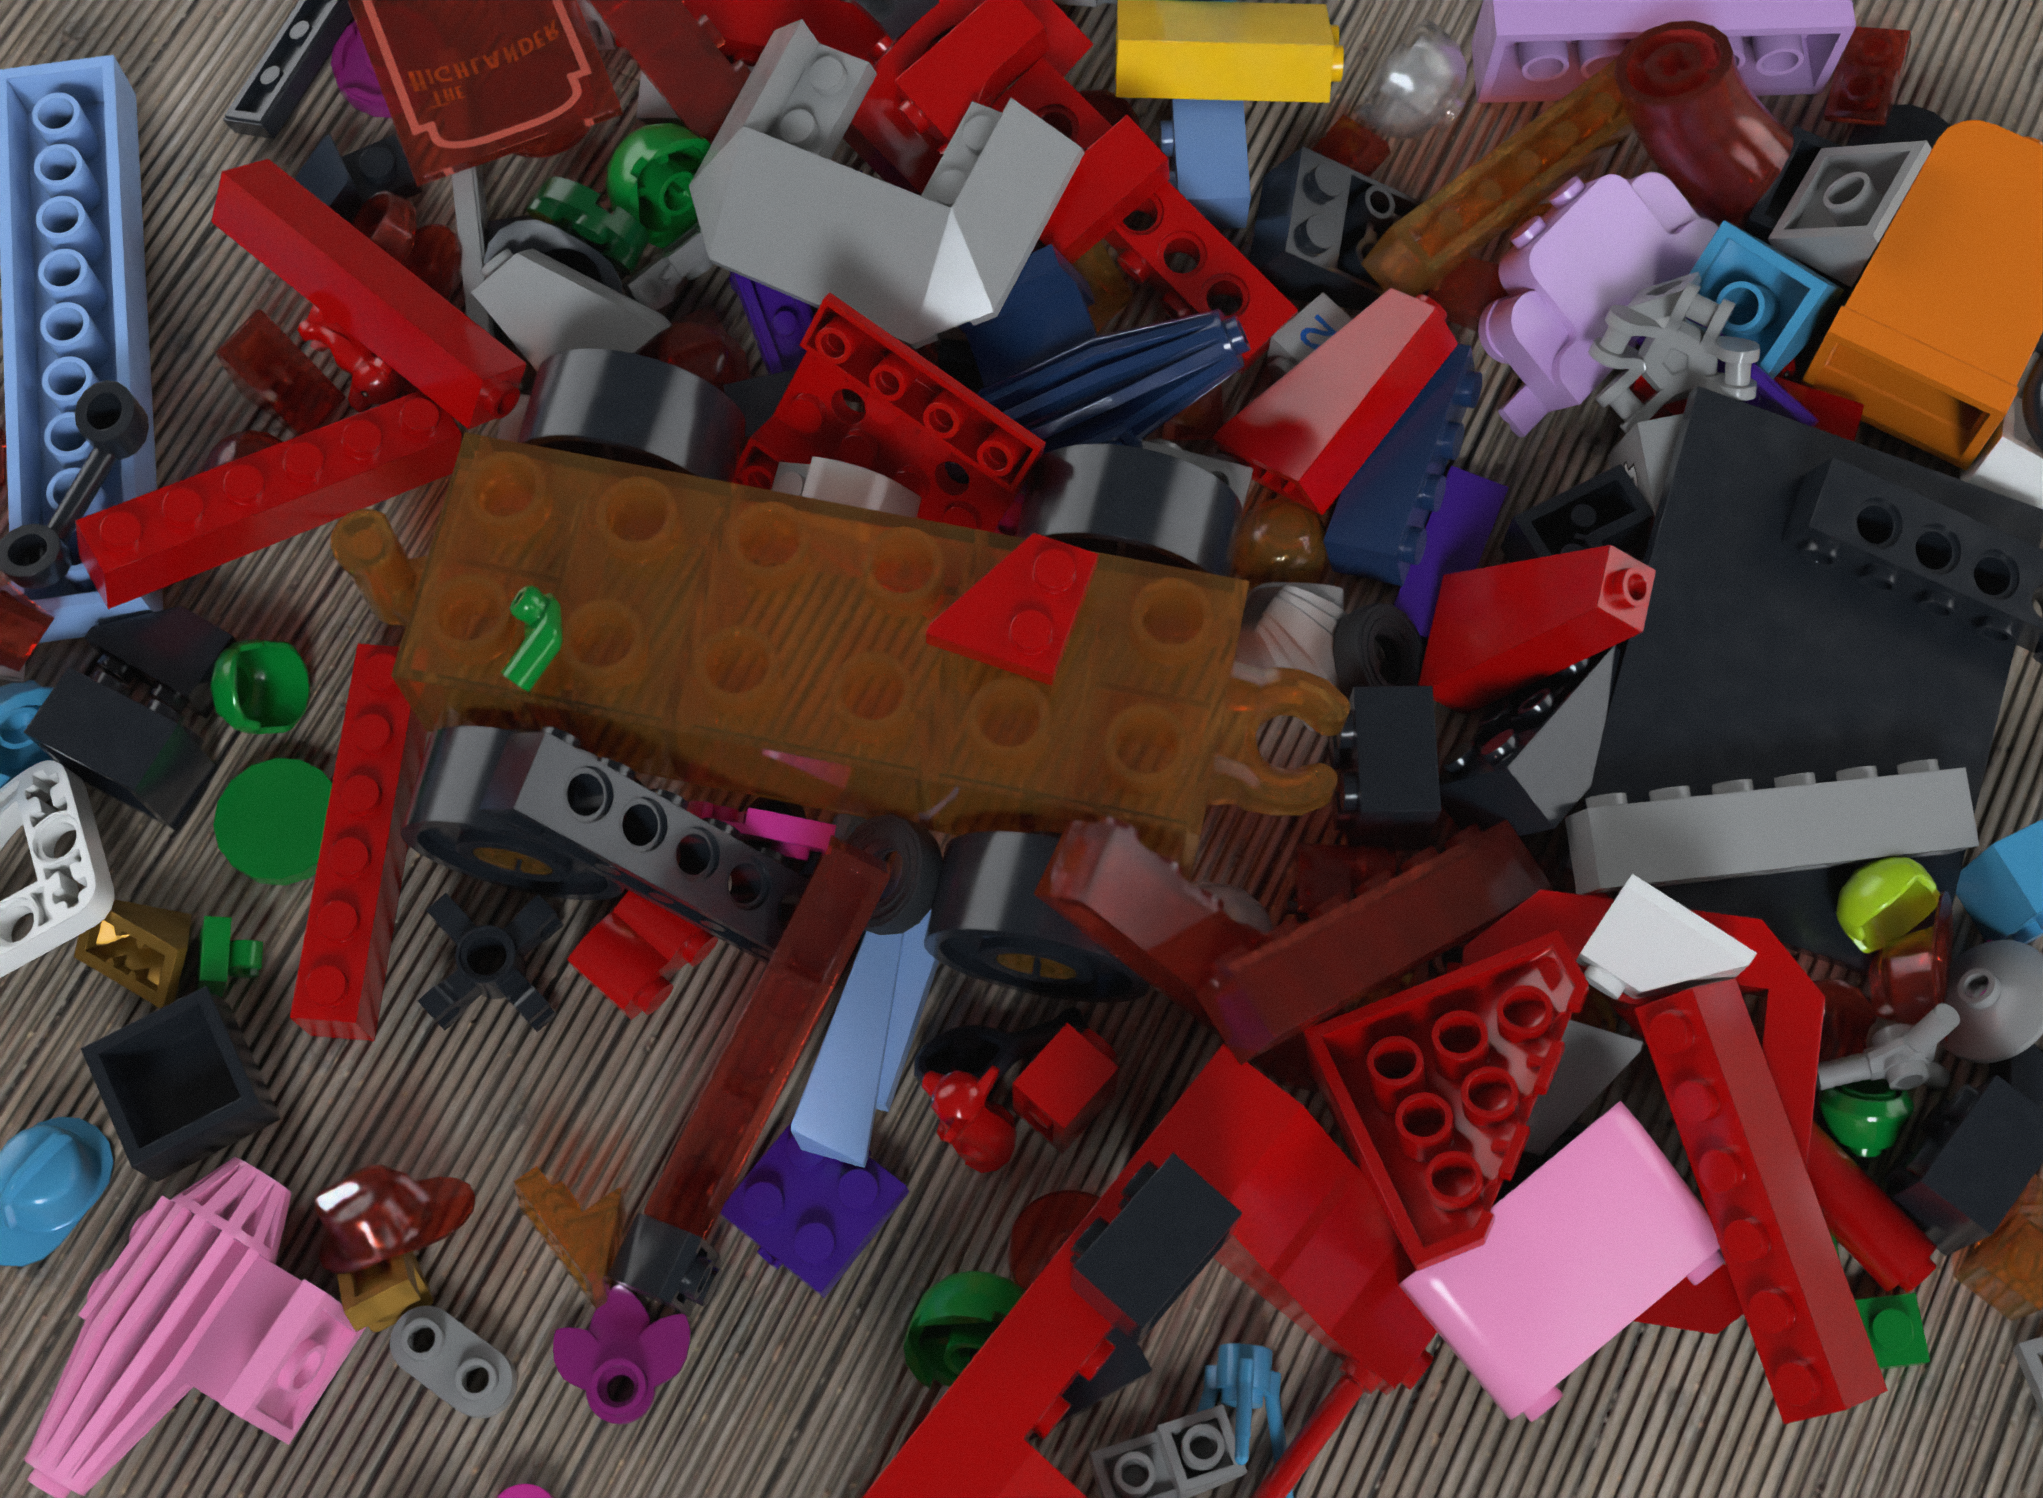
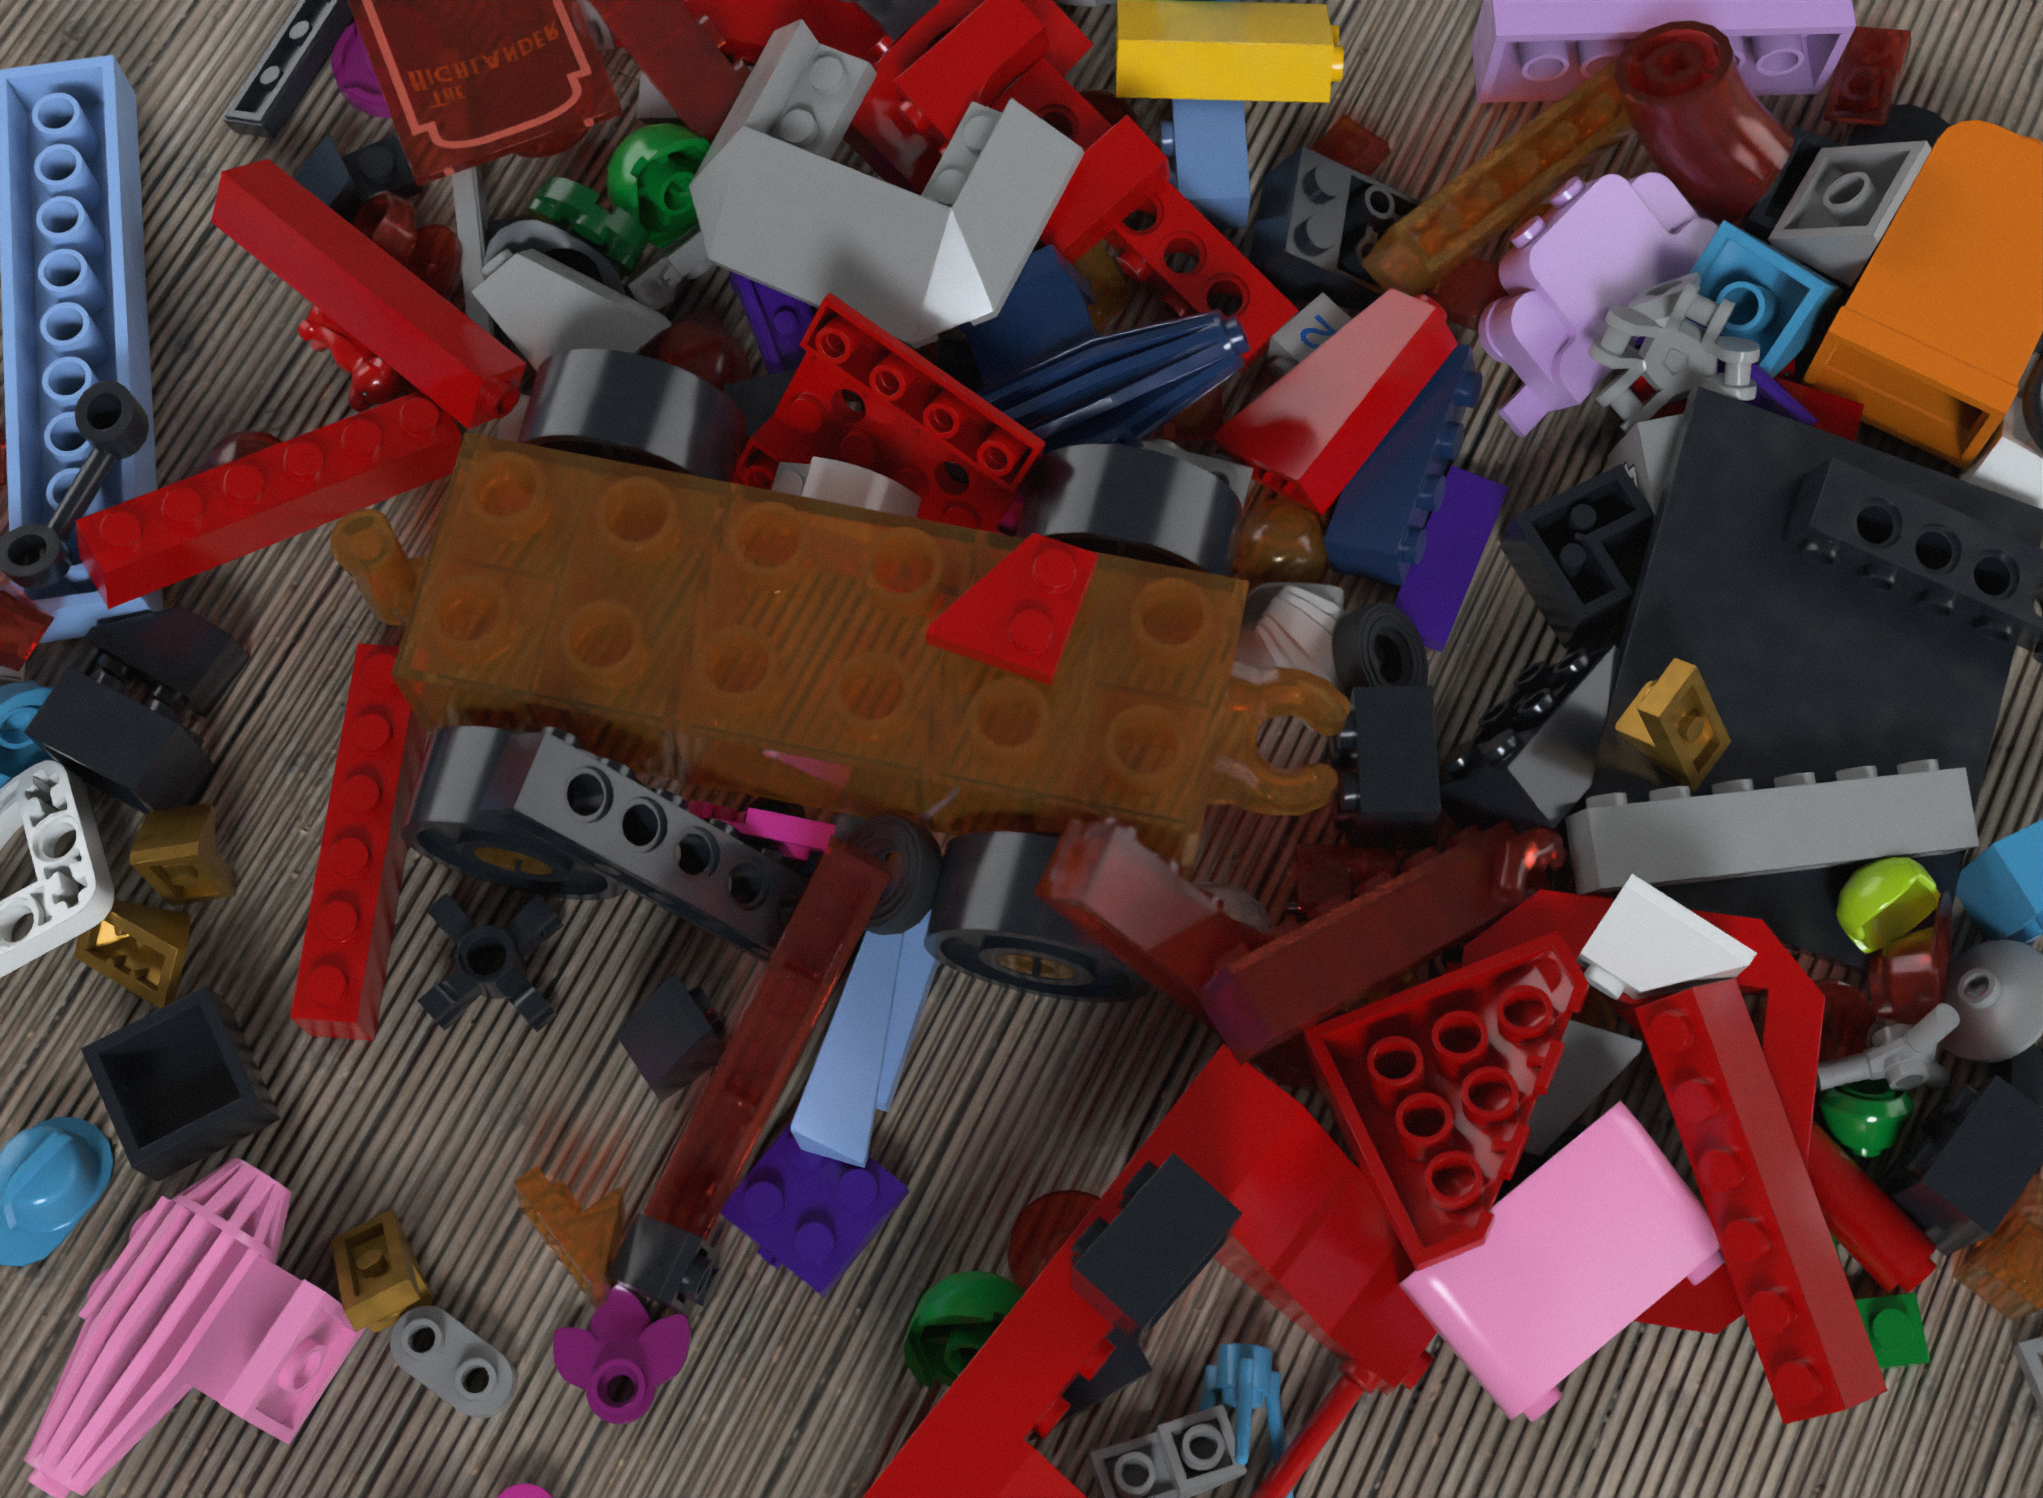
(180, 856): none -> pearl gold slope
(223, 957): green tile -> none
(260, 686): green hair -> none
(274, 820): green tile -> none
(278, 375): clear red slope -> none
(387, 1214): clear red piece -> none
(542, 636): green arm -> none
(638, 953): red brick -> none
(673, 1037): none -> black slope
(976, 1128): red animal -> none
(979, 1047): black piece -> none
(1066, 1086): red brick -> none
(1416, 86): clear cylinder -> none
(1519, 856): none -> clear red arm
(1530, 620): red slope -> none
(1676, 724): none -> pearl gold slope

